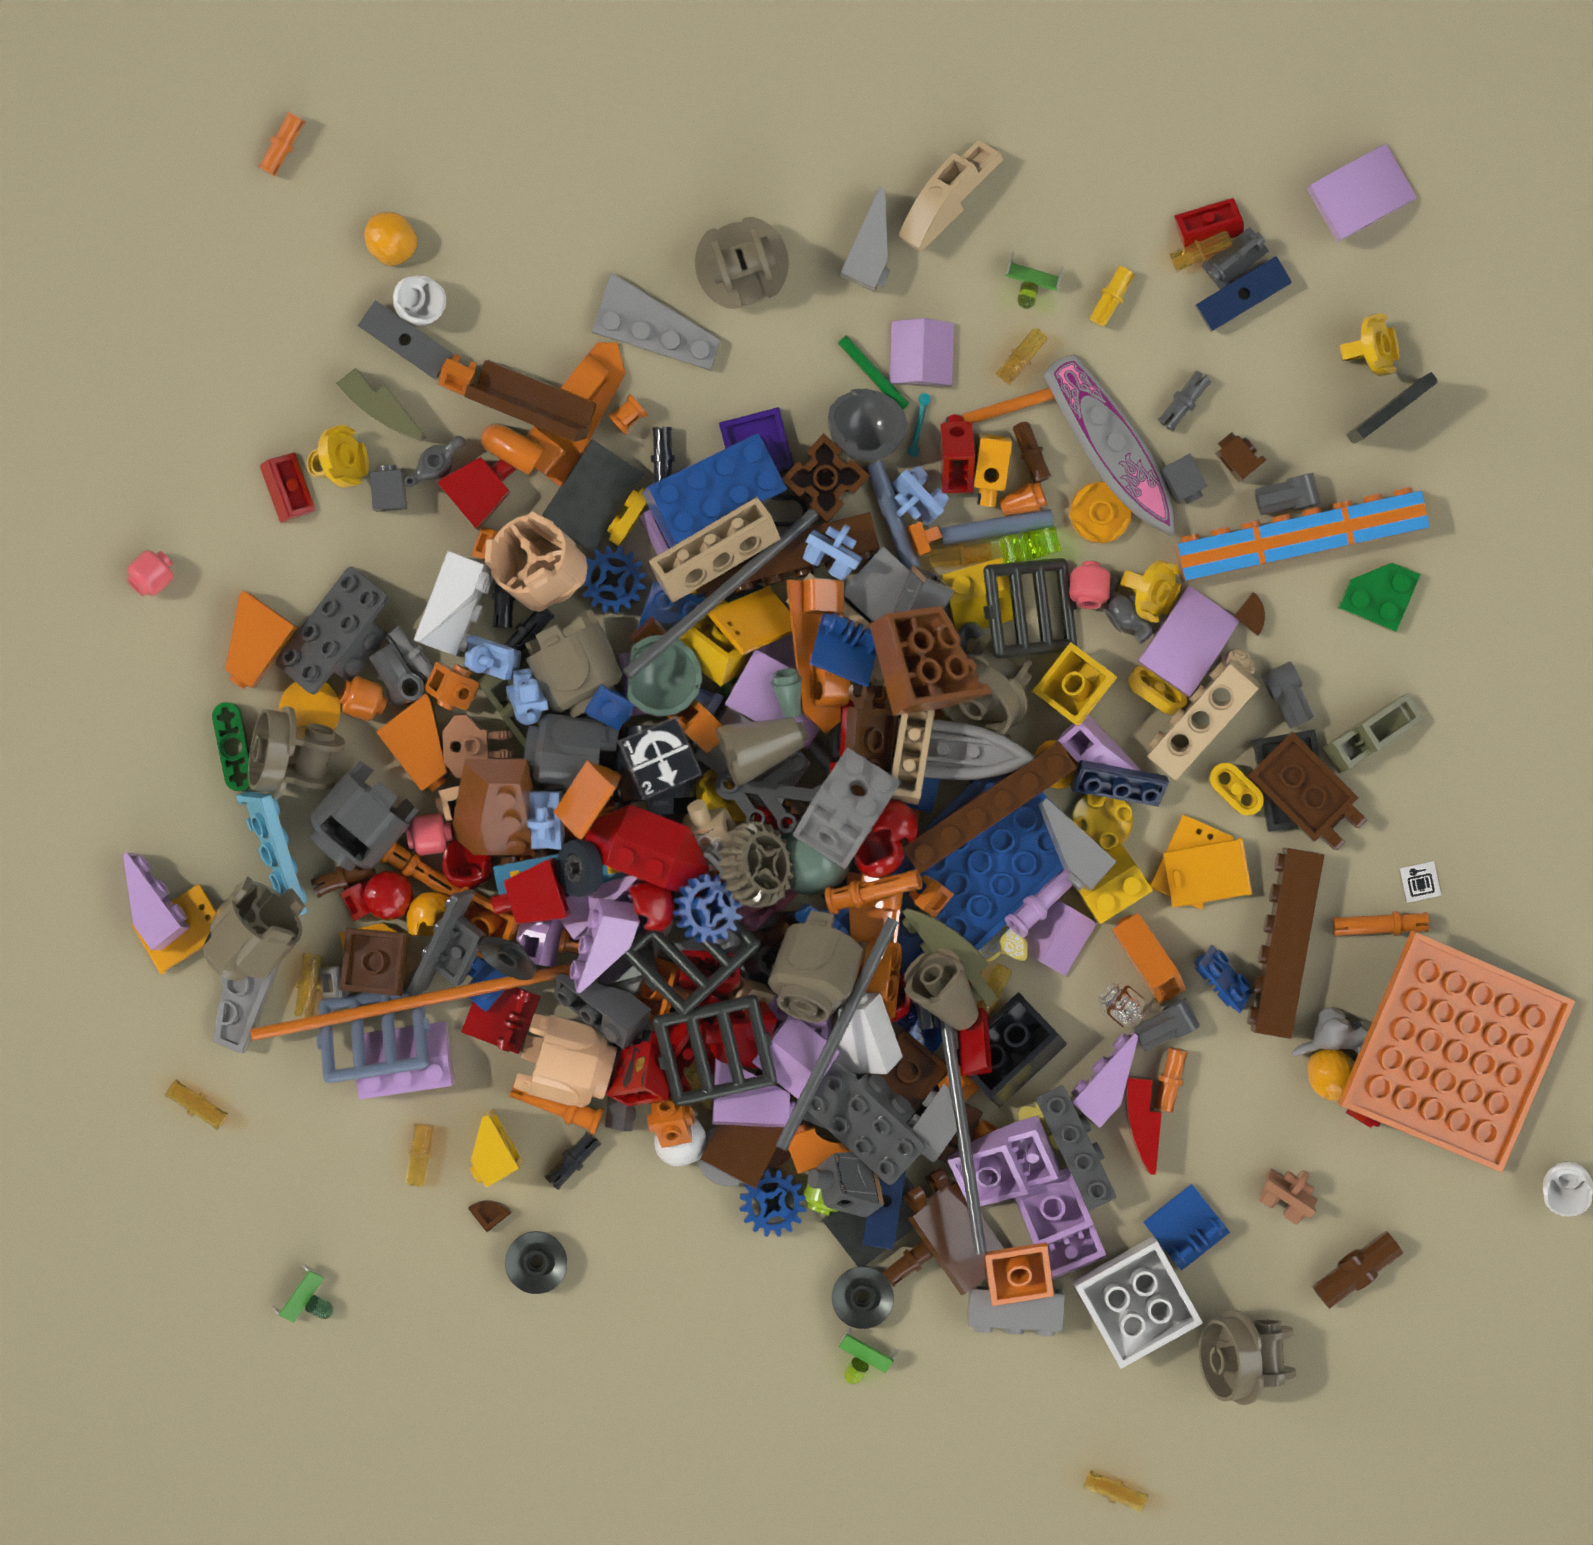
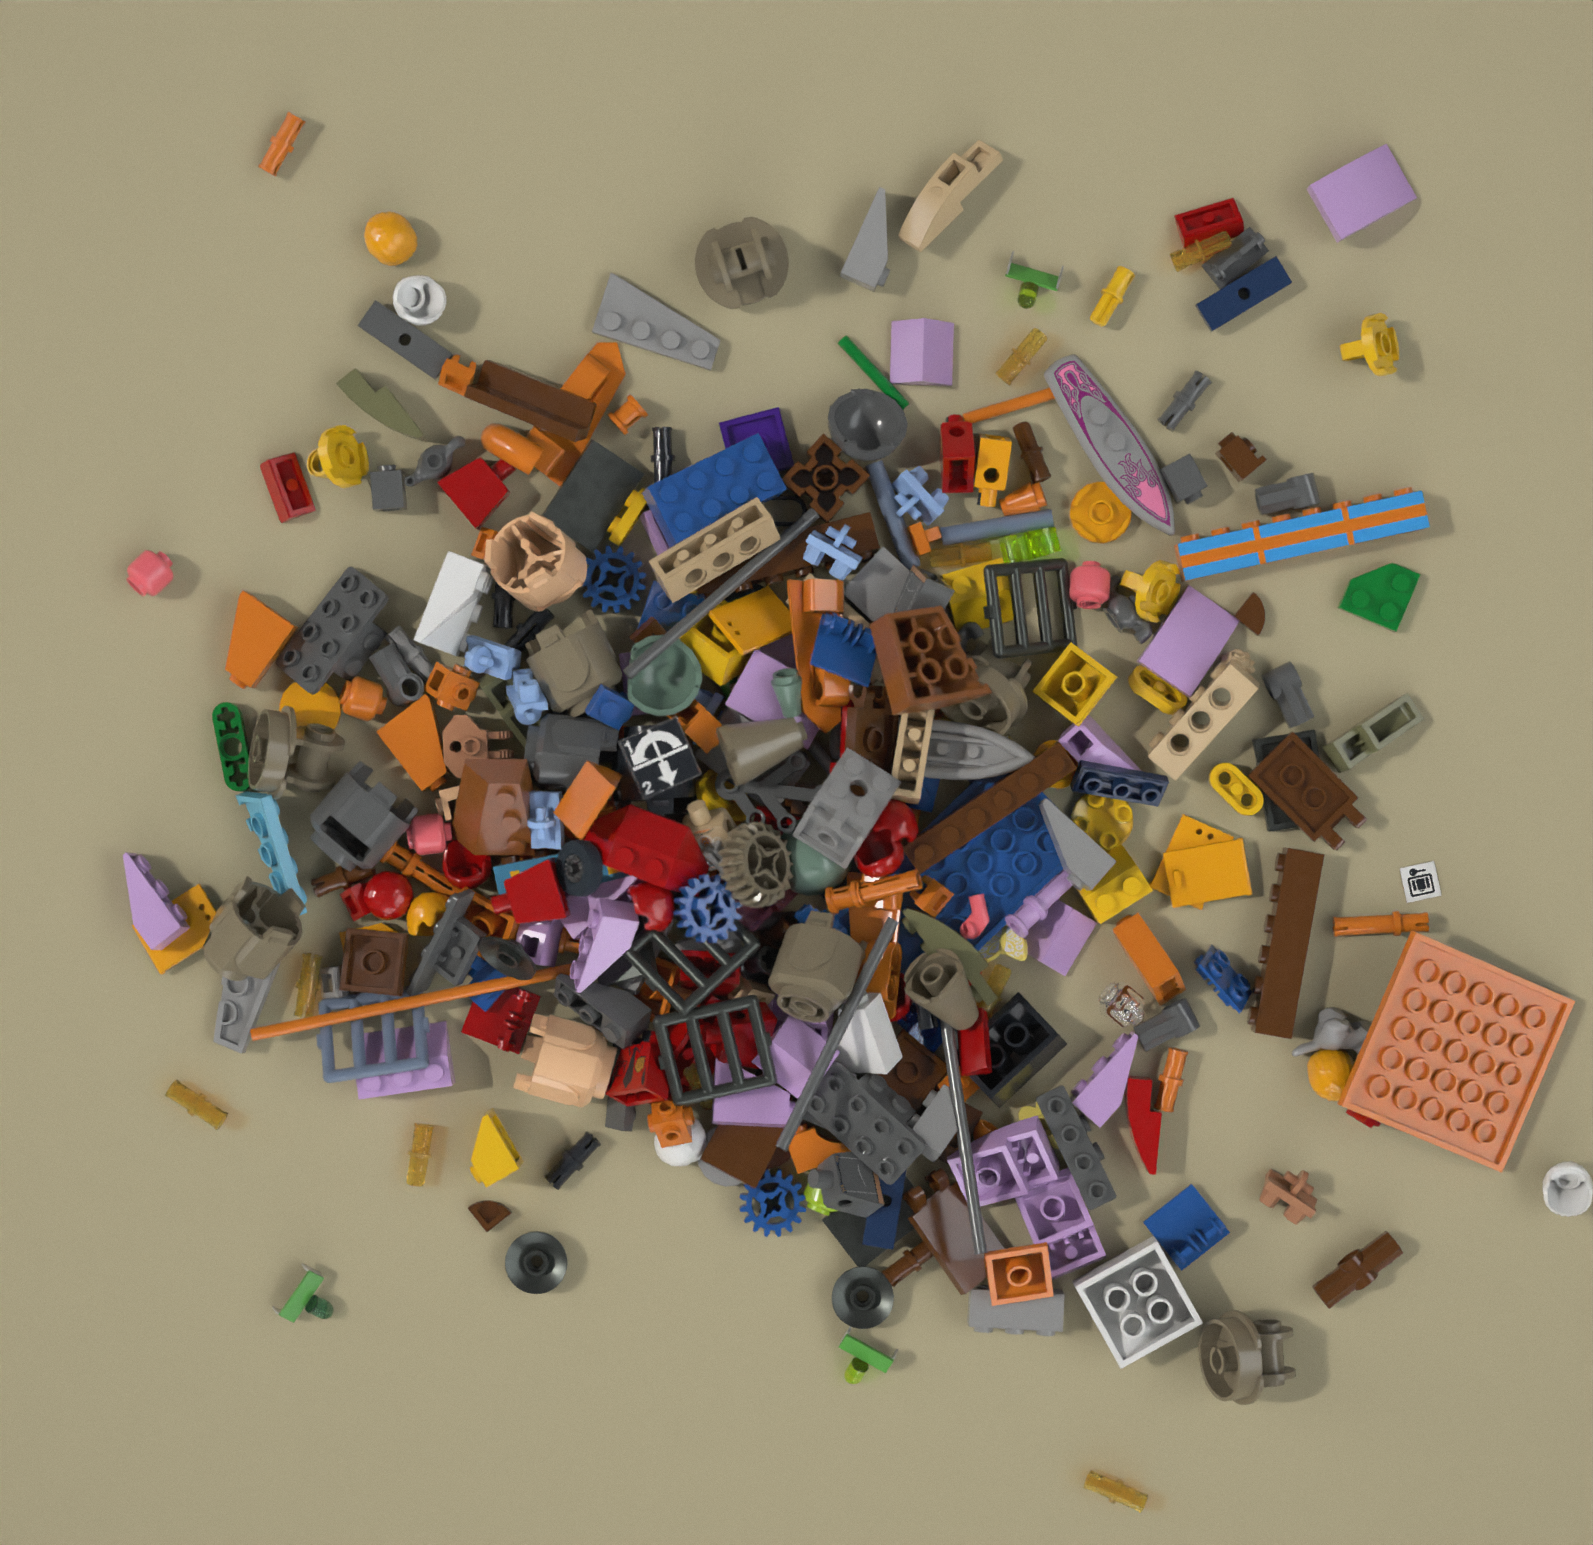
(585, 1117): orange pin -> none
(924, 399): teal hinge -> none
(977, 919): none -> coral arm
(1392, 408): pearl dark grey tile -> none

